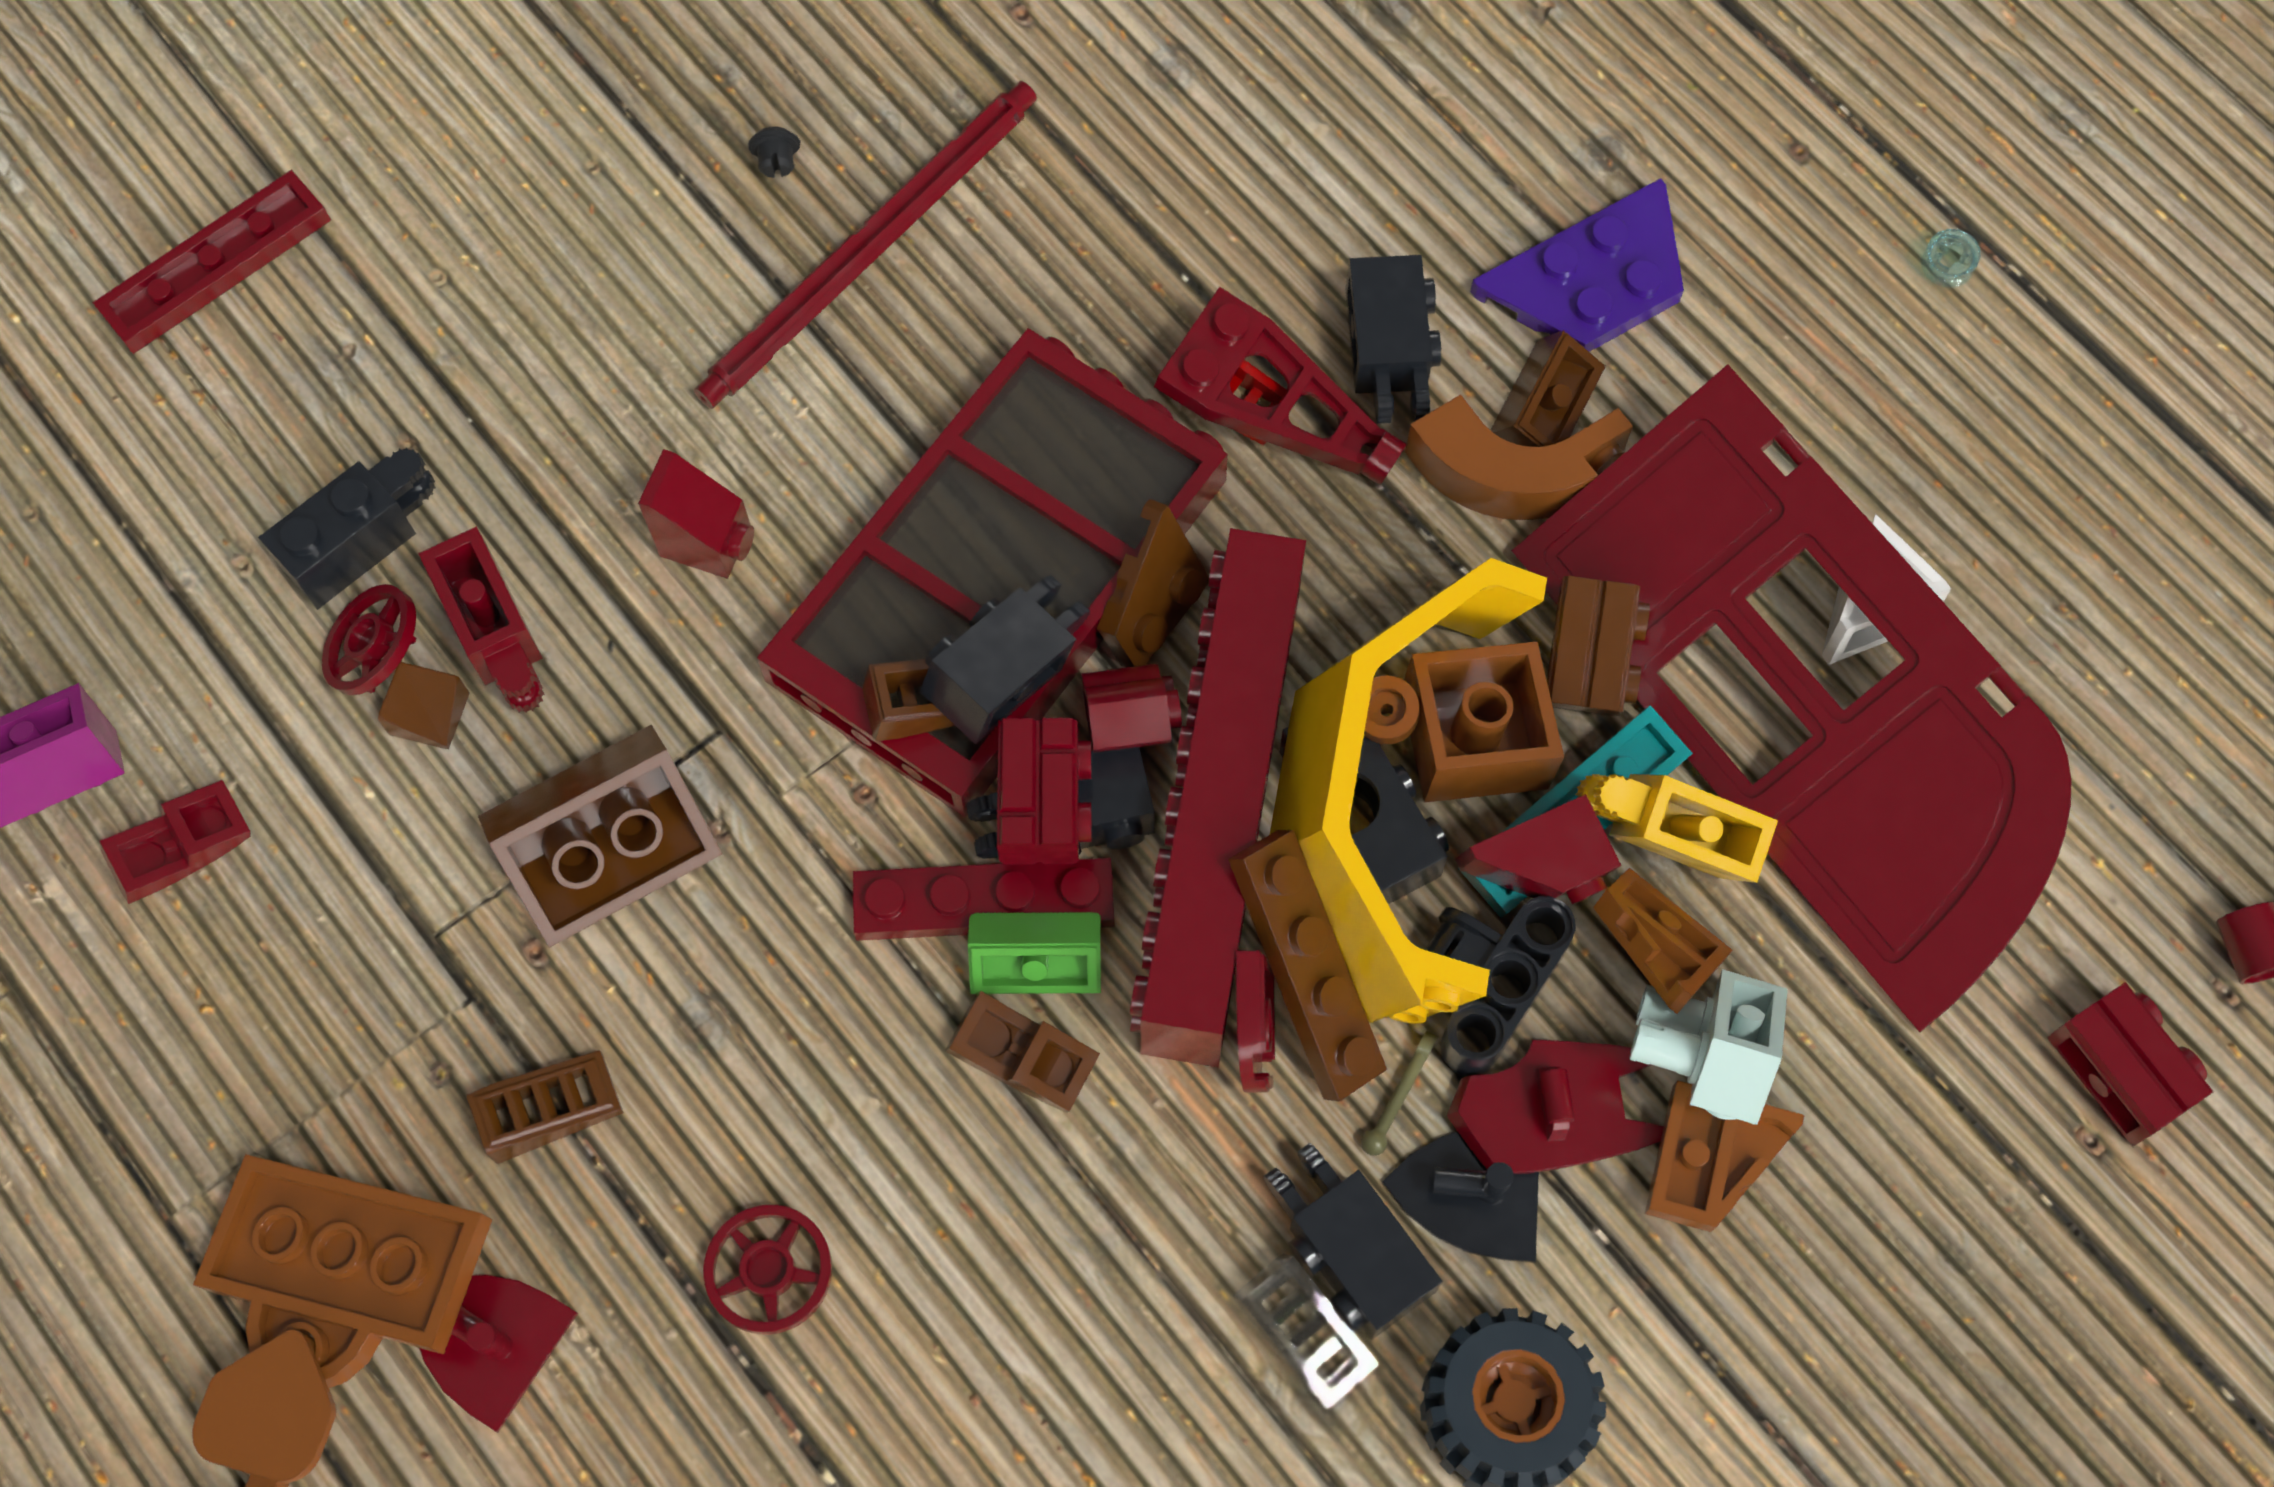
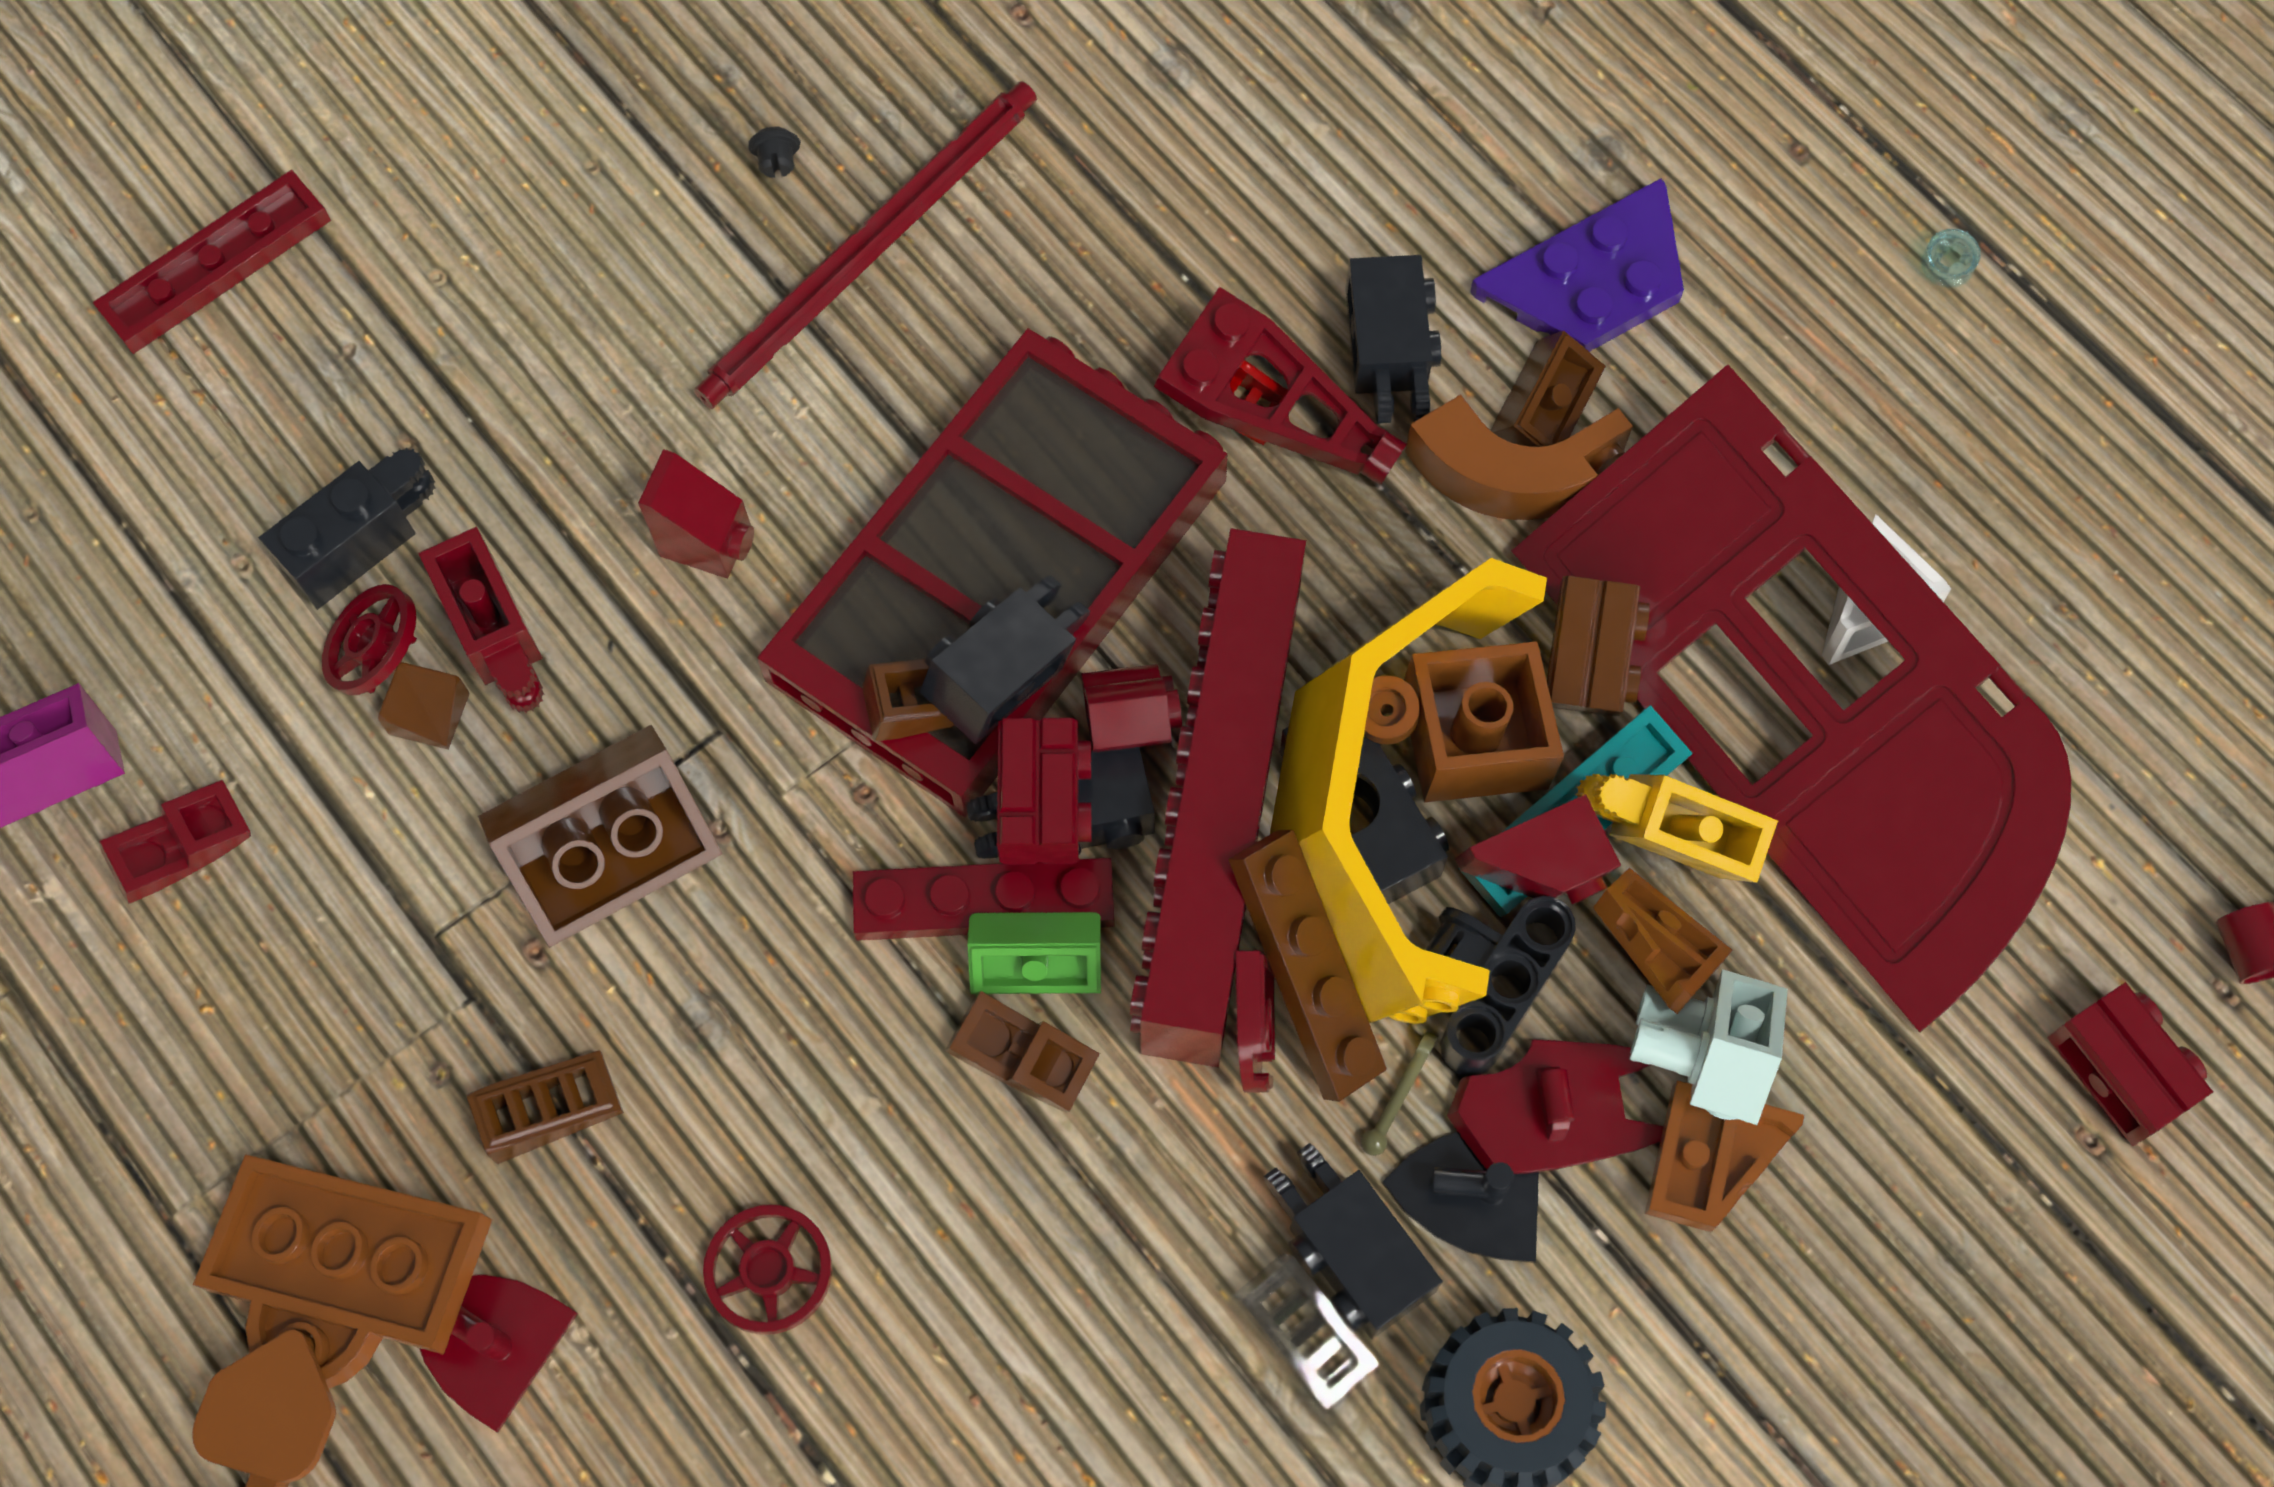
(1152, 589): reddish brown wing -> none

